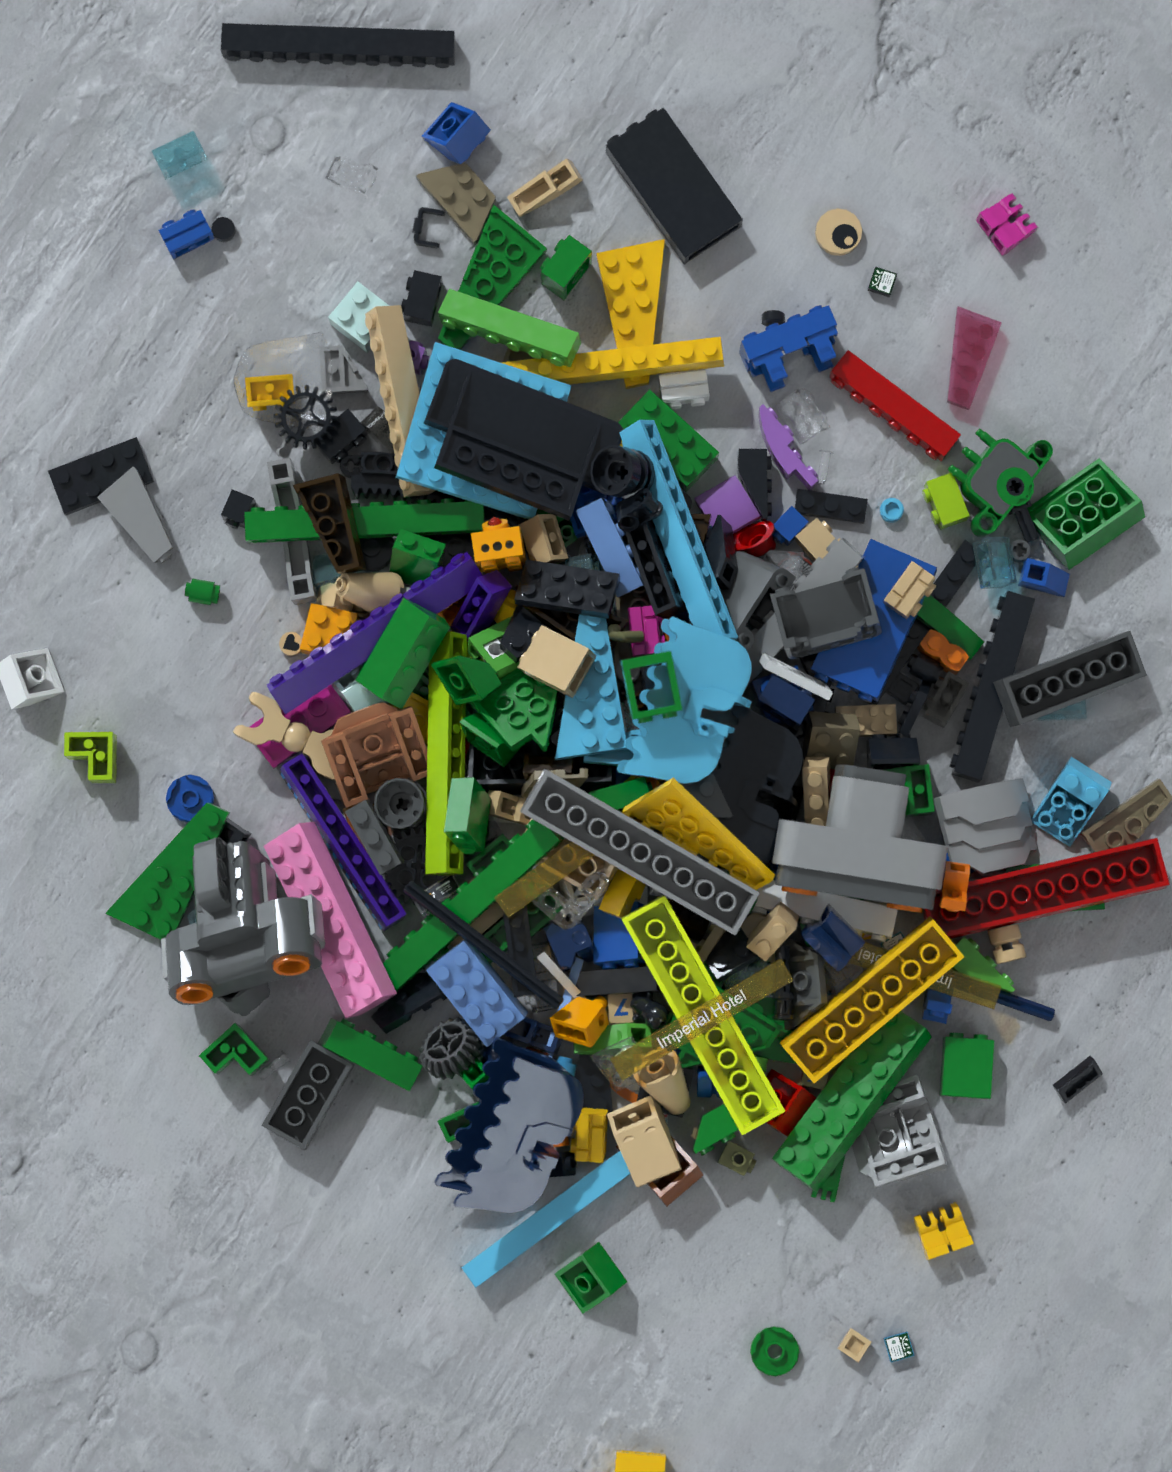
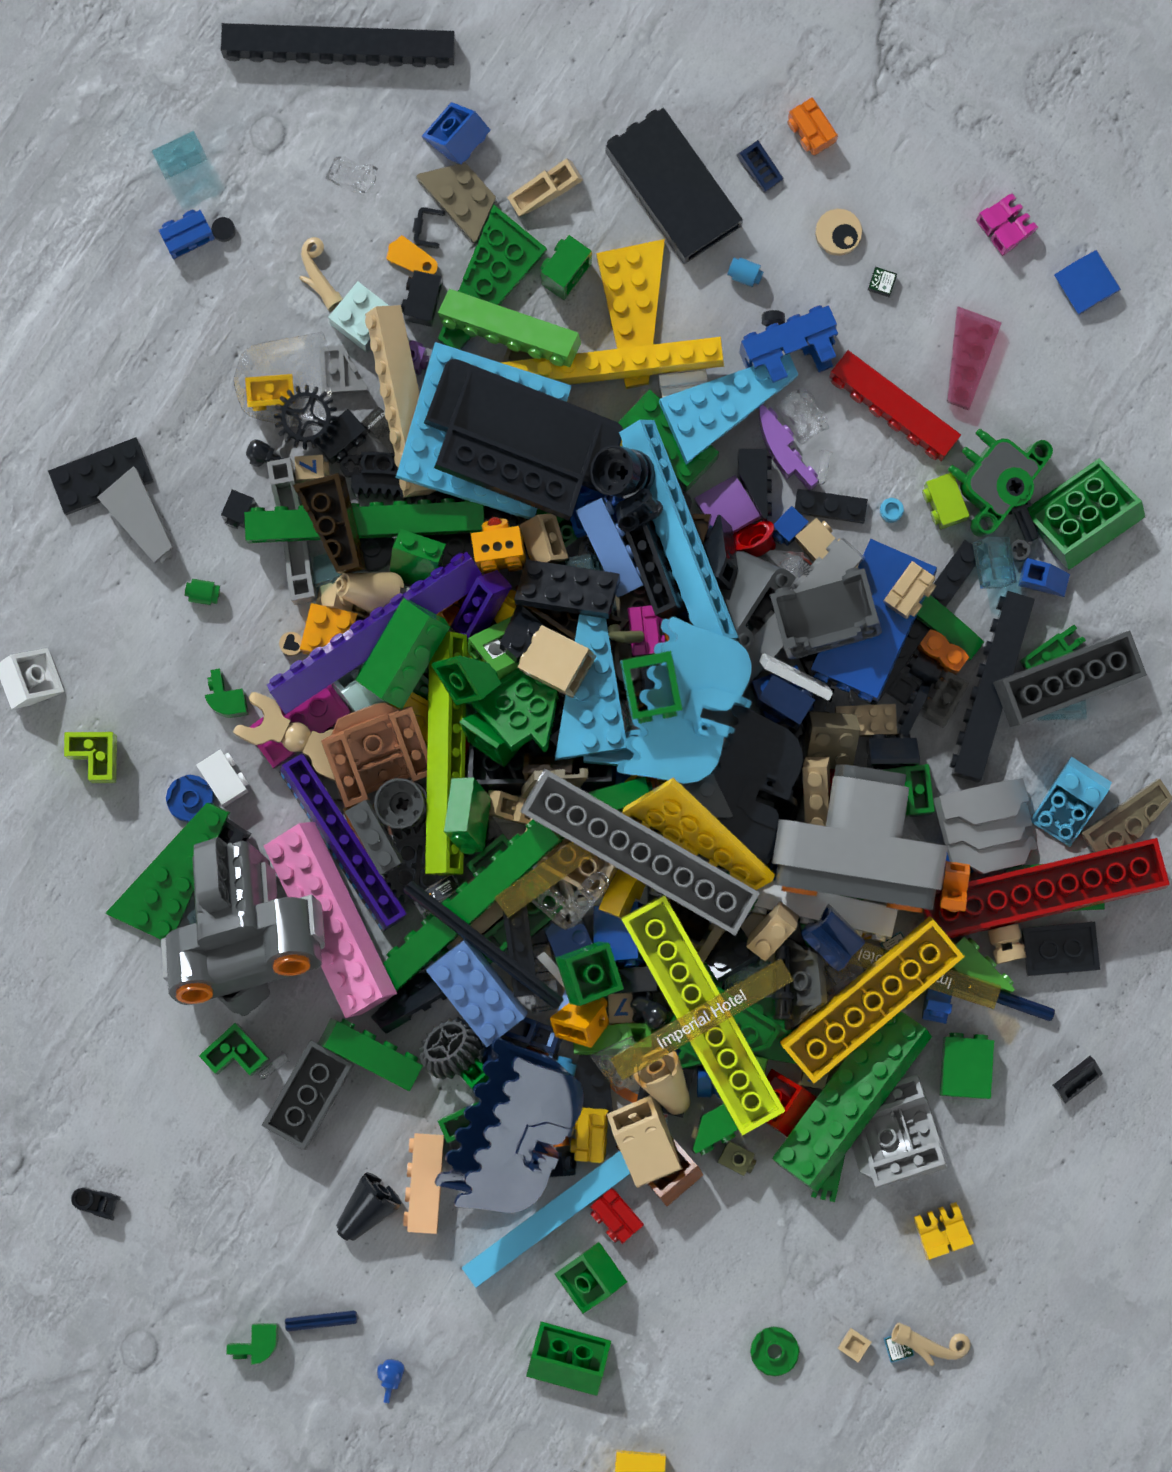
(97, 1202): none -> black piece
(223, 702): none -> green brick
(223, 778): none -> white brick
(260, 452): none -> black piece
(263, 1343): none -> green brick
(310, 468): none -> tan brick
(318, 281): none -> tan plant
(321, 1320): none -> dark blue axle
(367, 1207): none -> black cone
(390, 1374): none -> blue piece
(409, 256): none -> light orange piece
(423, 1193): none -> light nougat brick
(568, 1358): none -> green slope
(589, 973): none -> green brick
(616, 1215): none -> red brick
(715, 407): none -> medium azure wing
(745, 272): none -> dark azure brick
(748, 164): none -> dark blue slope
(812, 127): none -> orange brick
(923, 1346): none -> tan plant
(1052, 649): none -> green hinge
(1061, 949): none -> black plate
(1087, 282): none -> blue slope

